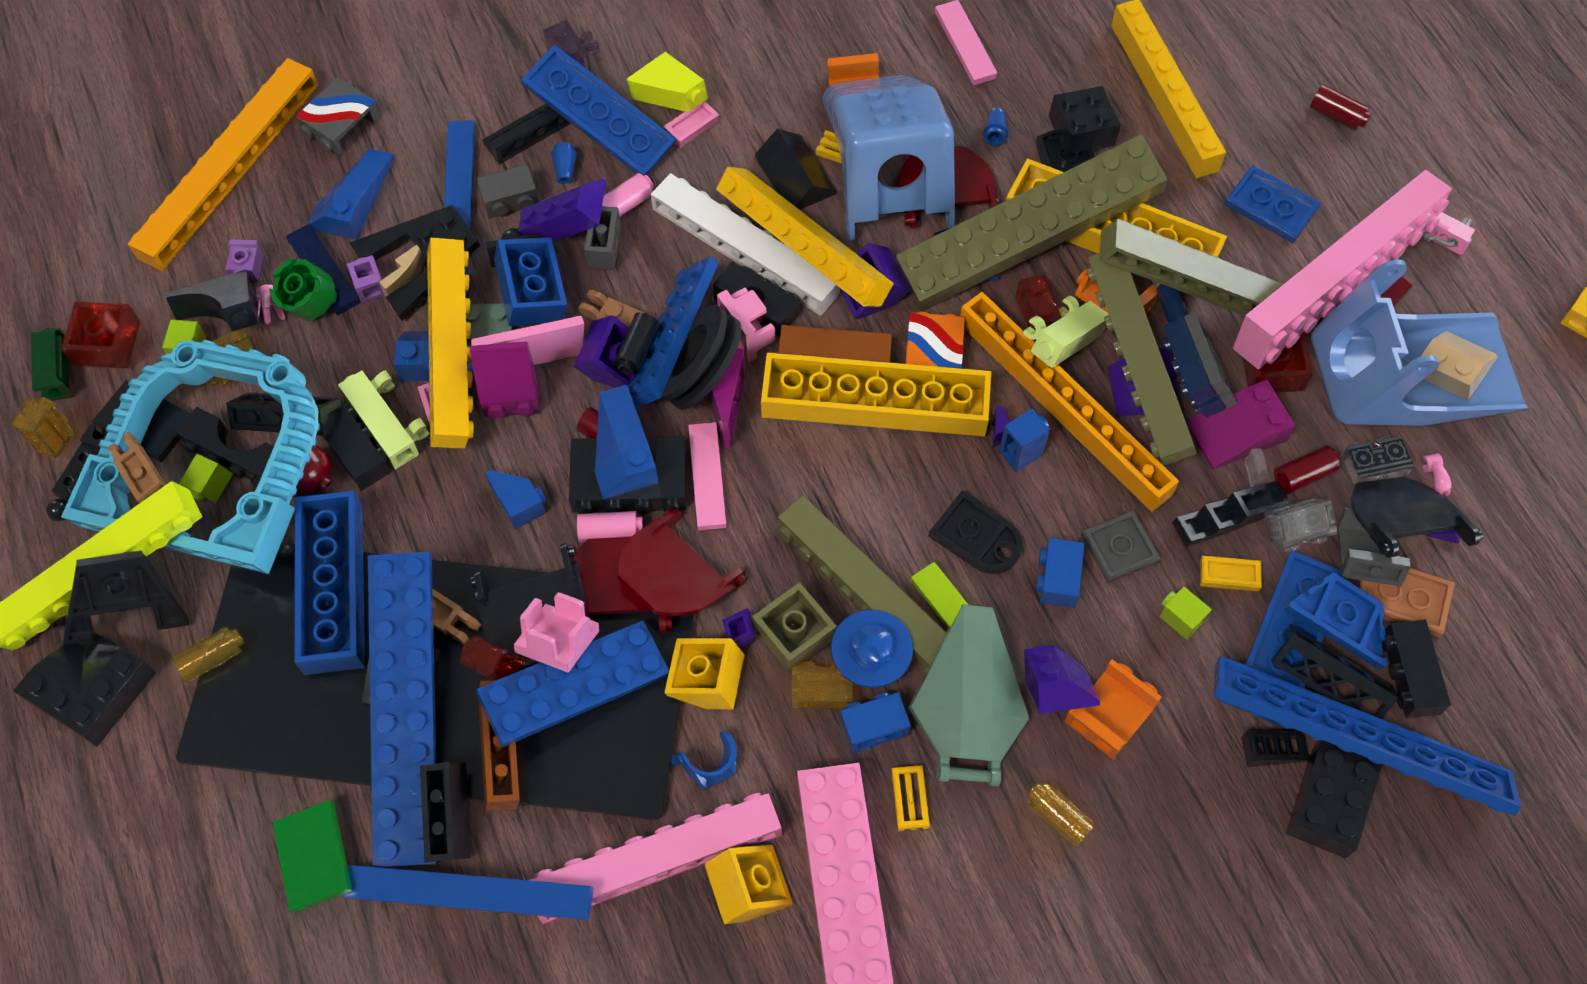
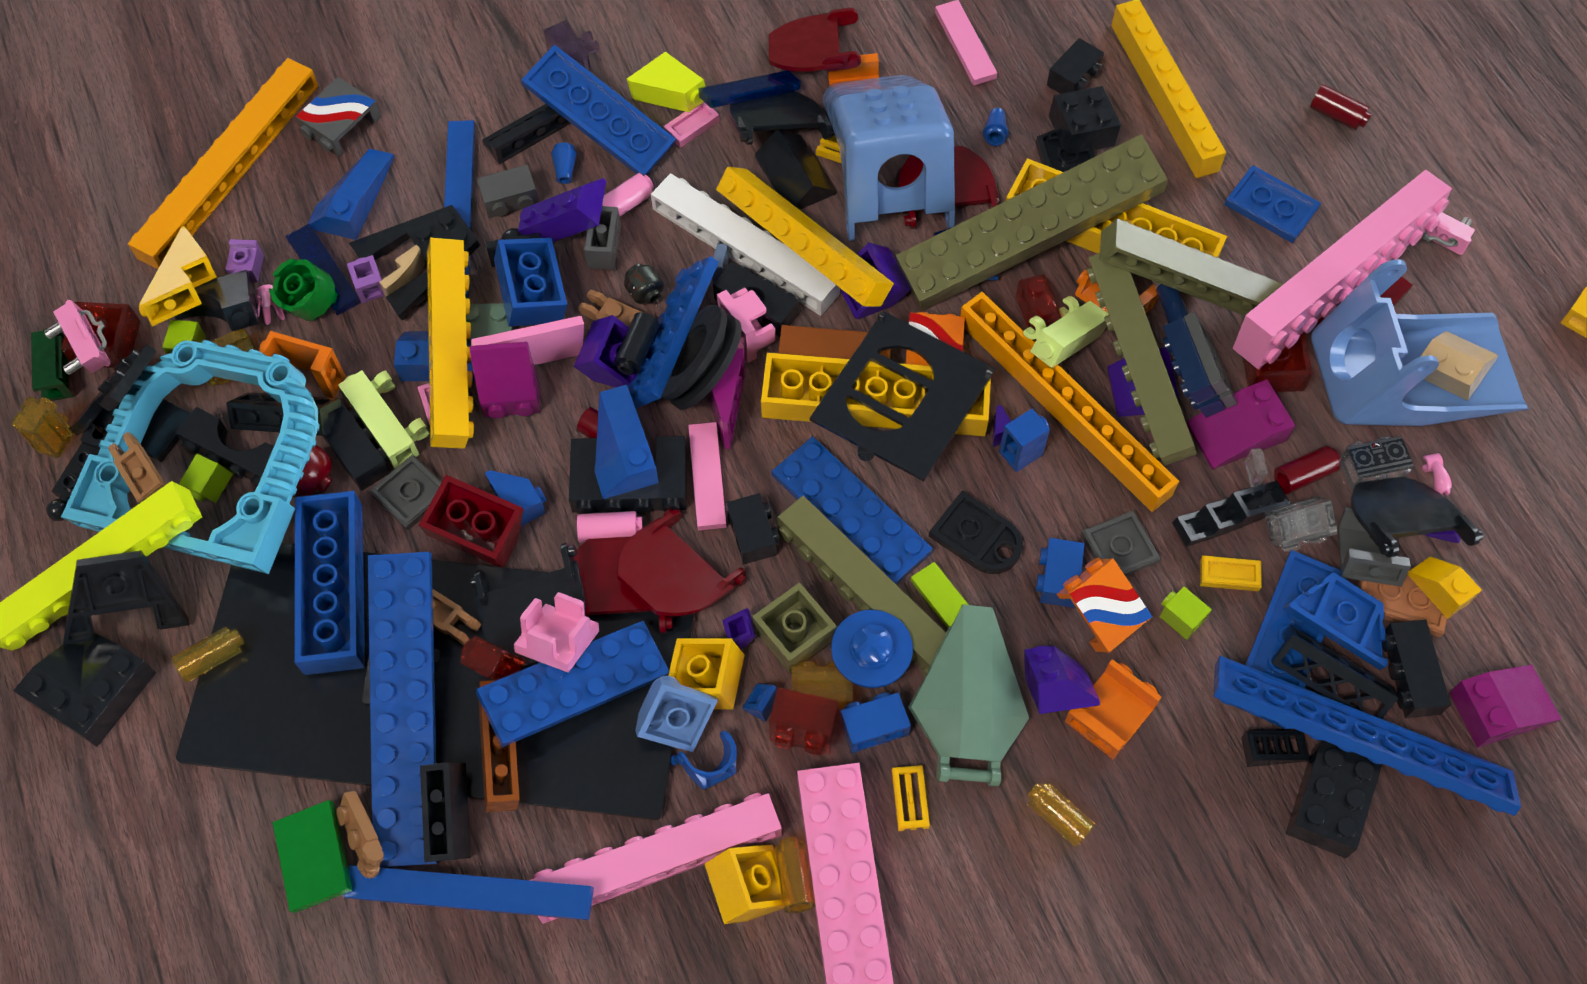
(81, 337): none -> bright pink piece
(115, 387): none -> black wing
(175, 281): none -> yellow slope
(307, 356): none -> orange panel
(360, 834): none -> medium nougat hinge
(407, 491): none -> dark grey tile
(473, 521): none -> dark red slope
(643, 284): none -> pearl dark grey head
(674, 714): none -> medium blue slope
(722, 256): none -> sand blue tile
(749, 89): none -> clear blue tile
(752, 528): none -> black brick
(761, 701): none -> blue slope
(779, 112): none -> black piece
(794, 875): none -> clear yellow brick
(803, 721): none -> clear red brick
(813, 43): none -> dark red piece
(853, 509): none -> blue plate
(933, 424): none -> black door
(1076, 68): none -> black brick
(1106, 603): none -> panel
(1444, 585): none -> yellow slope
(1503, 704): none -> magenta slope

